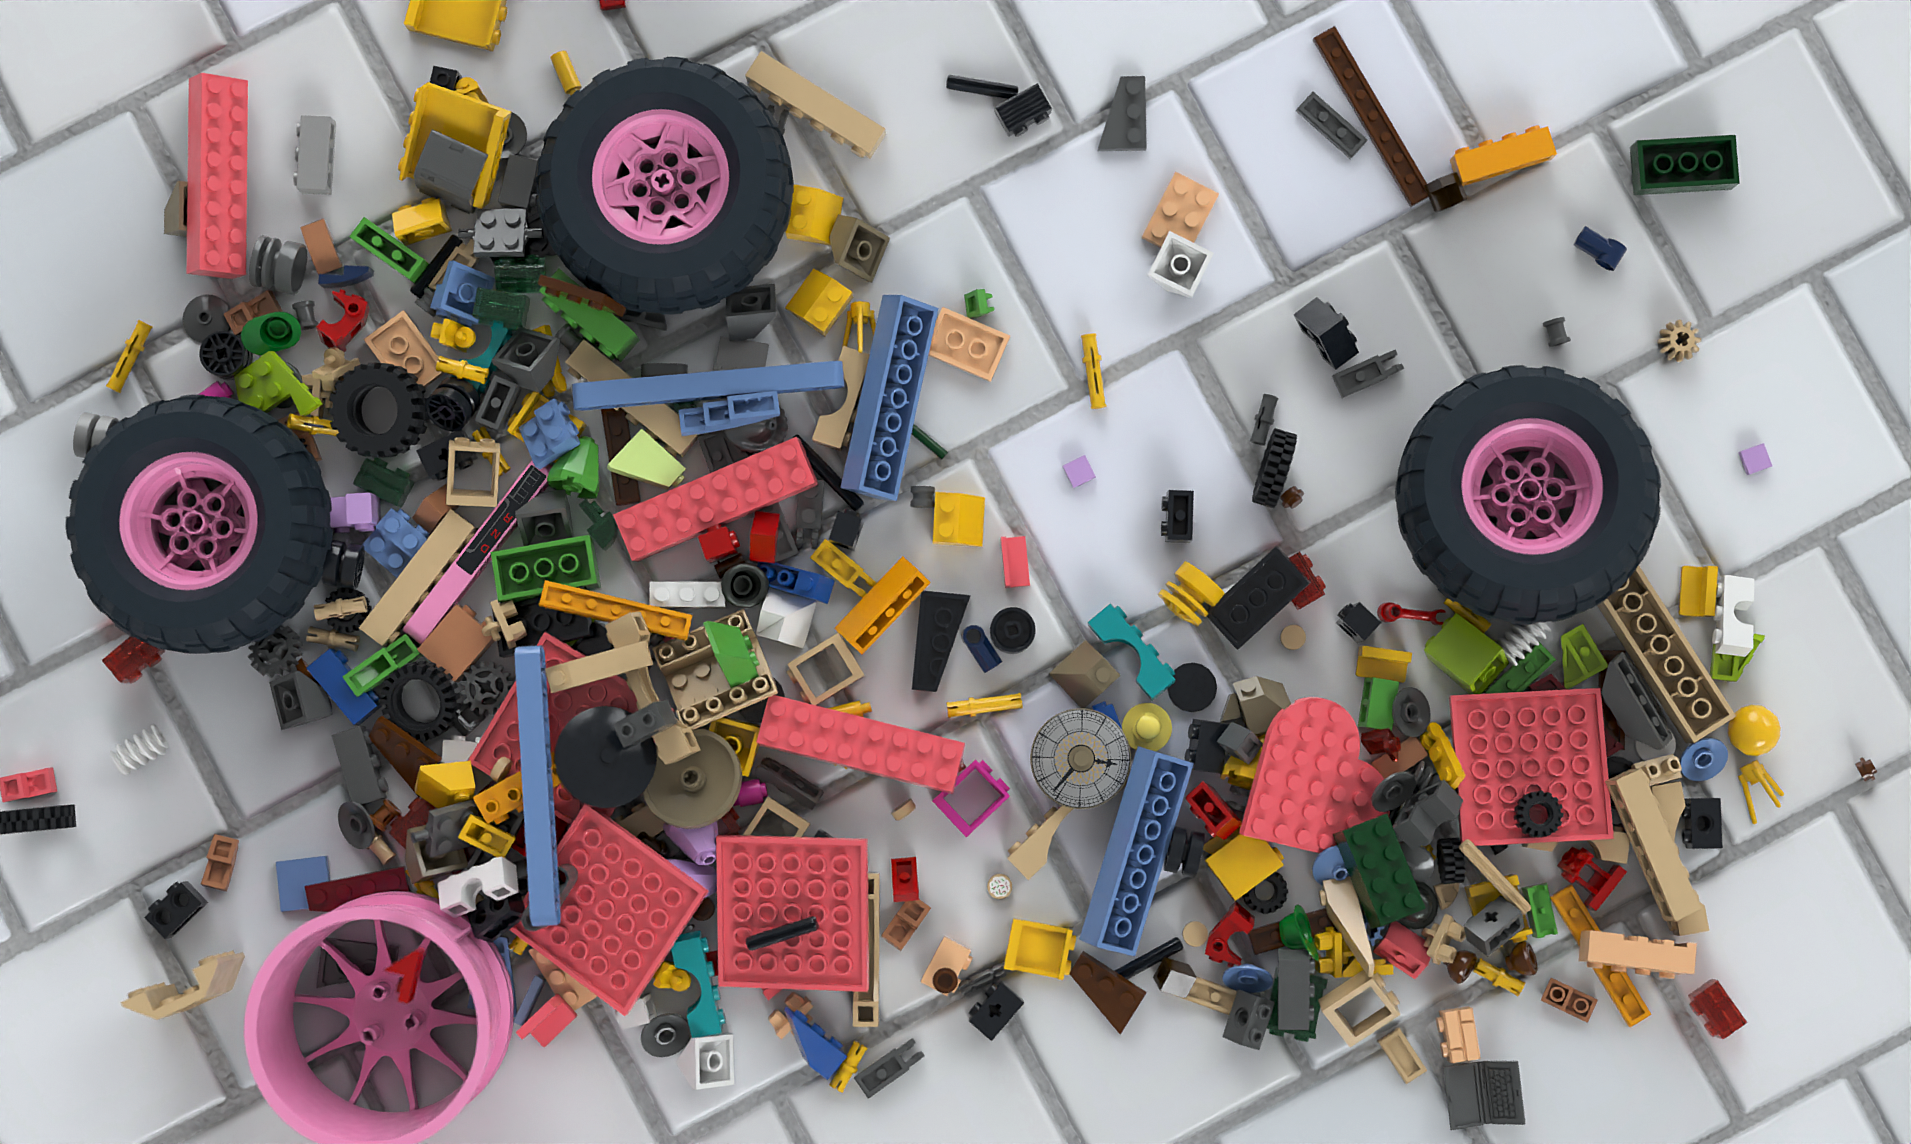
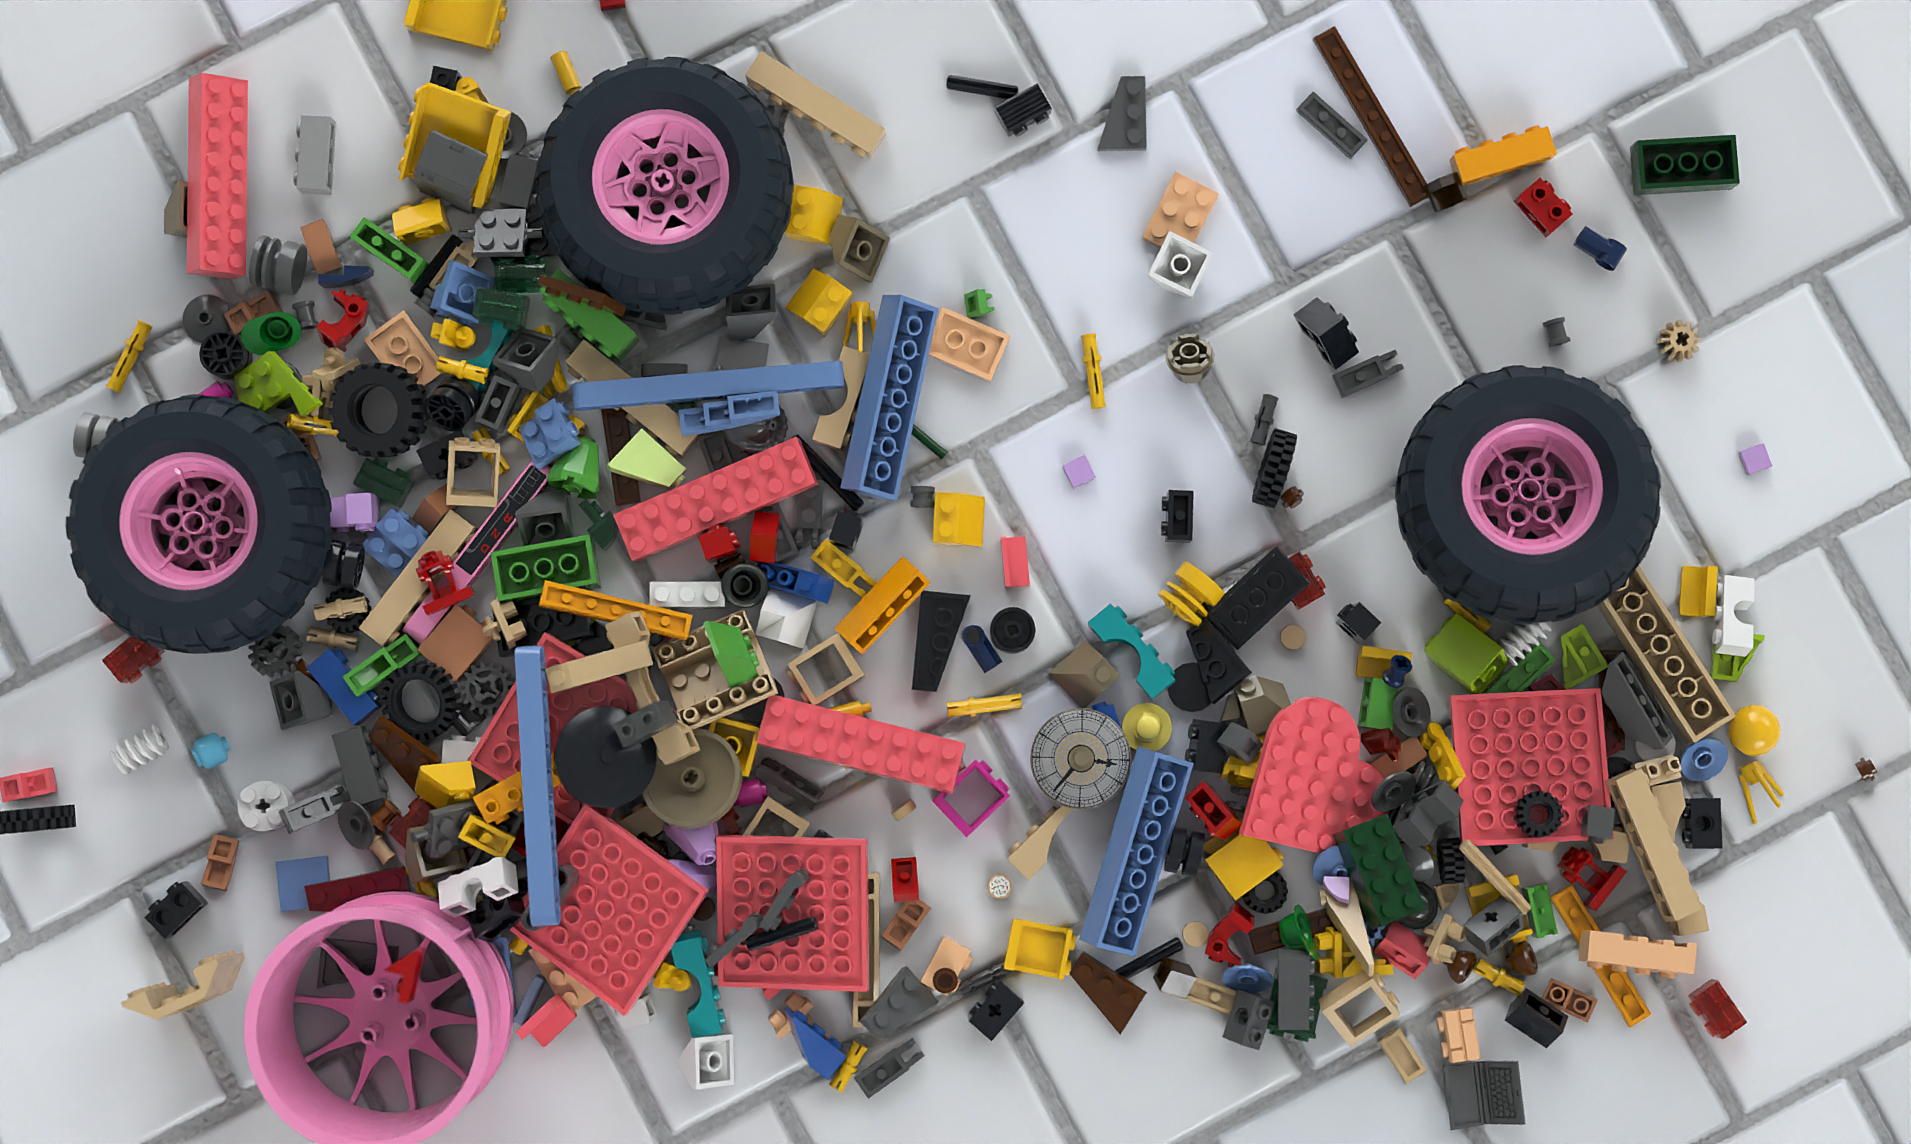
(210, 750): none -> medium azure head
(252, 800): none -> white brick
(310, 810): none -> hinge
(435, 563): none -> red tile
(501, 769): tan tile -> none
(667, 1042): dark grey dish -> none
(733, 939): none -> dark grey plate
(784, 899): none -> dark grey plate
(898, 1004): none -> dark grey wing
(1190, 358): none -> dark tan cone
(1217, 660): none -> black wing
(1338, 887): none -> lavender tile
(1385, 615): red brick -> none
(1395, 674): none -> dark blue bush
(1530, 1016): none -> black brick
(1543, 207): none -> red brick
(1597, 823): none -> dark grey brick

